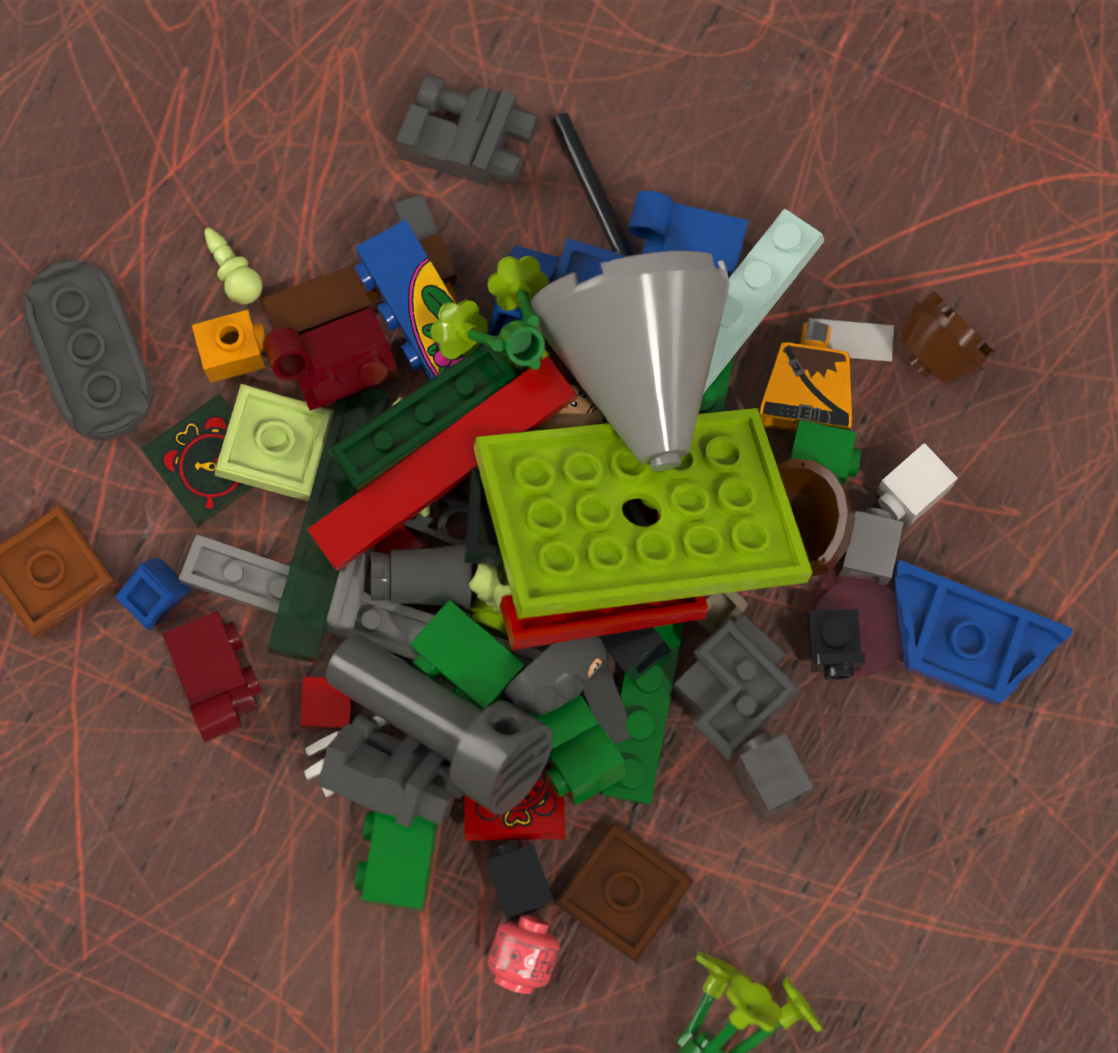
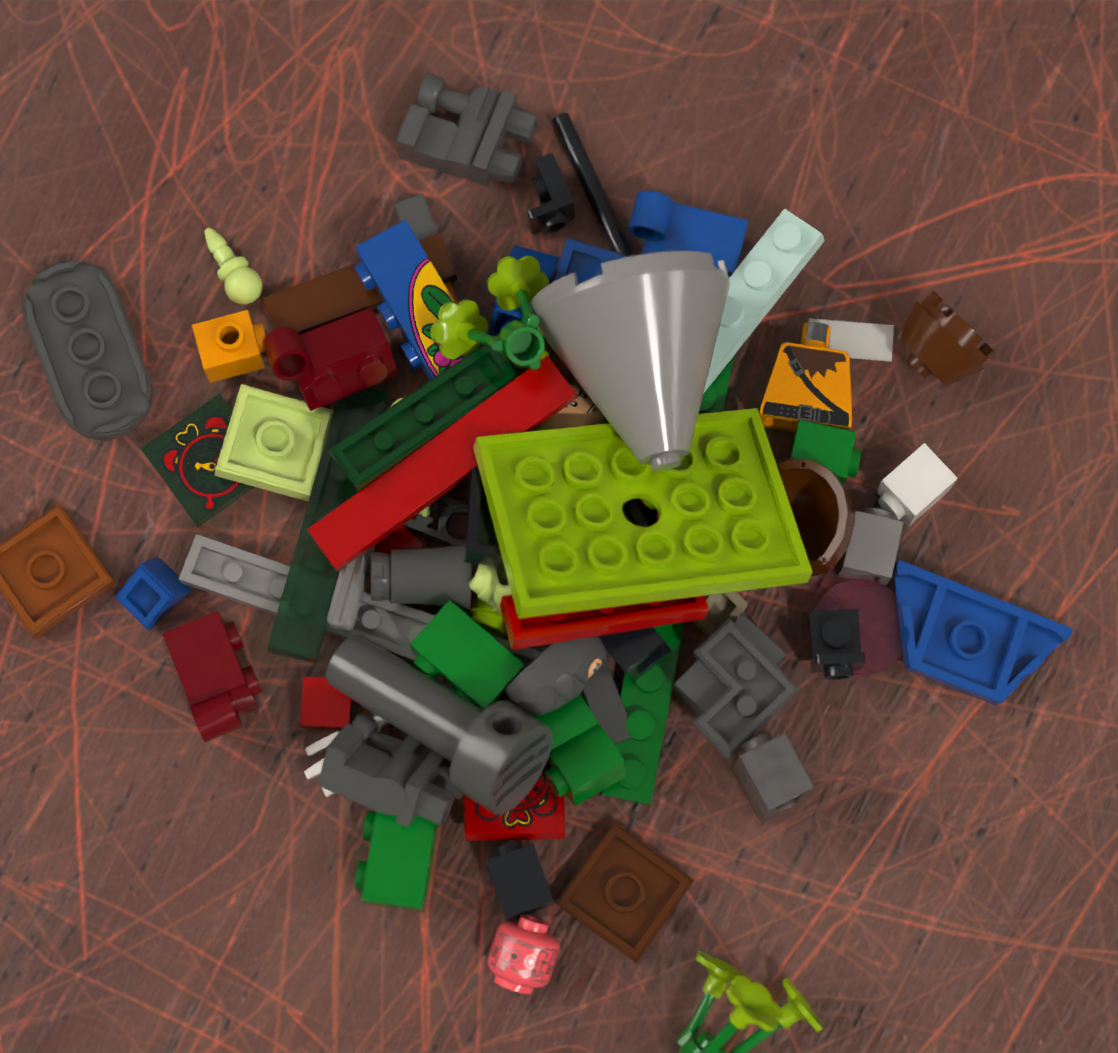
(550, 188): none -> black bracket

